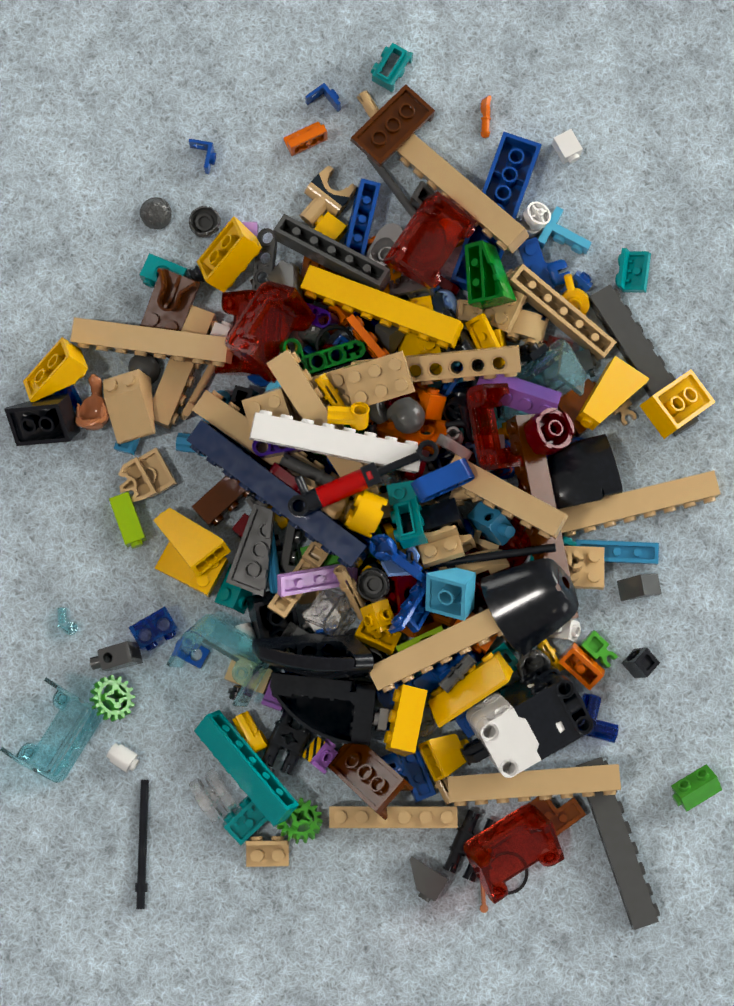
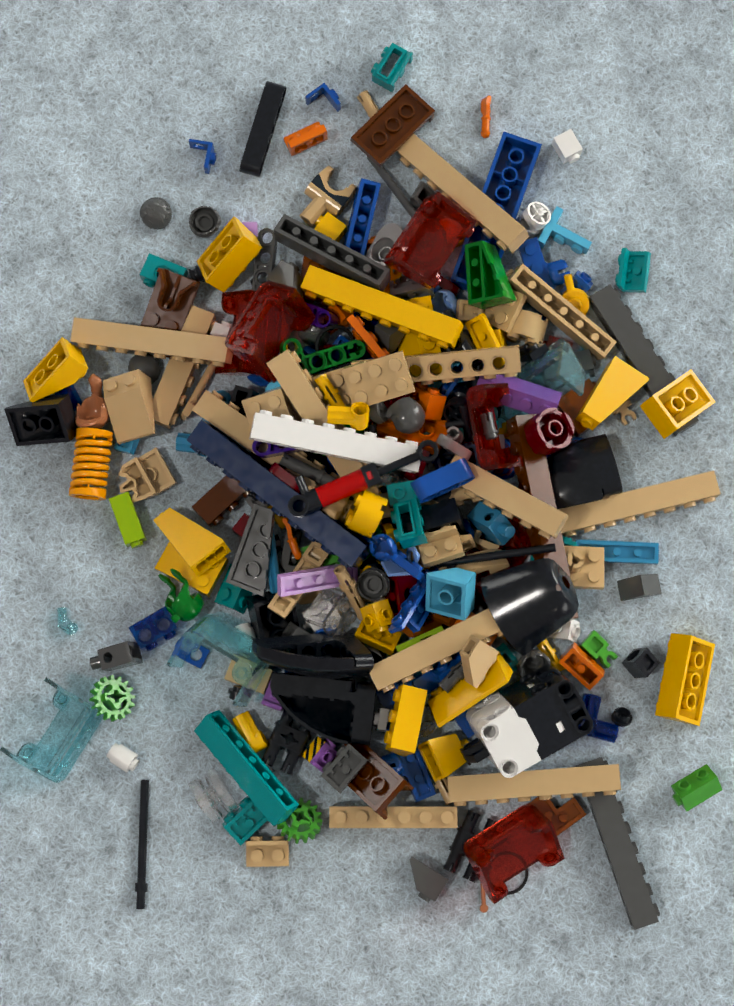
(81, 455): none -> light orange piece
(184, 606): none -> green hair
(262, 129): none -> black beam
(292, 541): none -> orange piece
(344, 767): none -> dark grey bracket
(476, 660): none -> tan slope
(489, 426): none -> dark grey pin
(621, 717): none -> black plate
(685, 679): none -> yellow slope

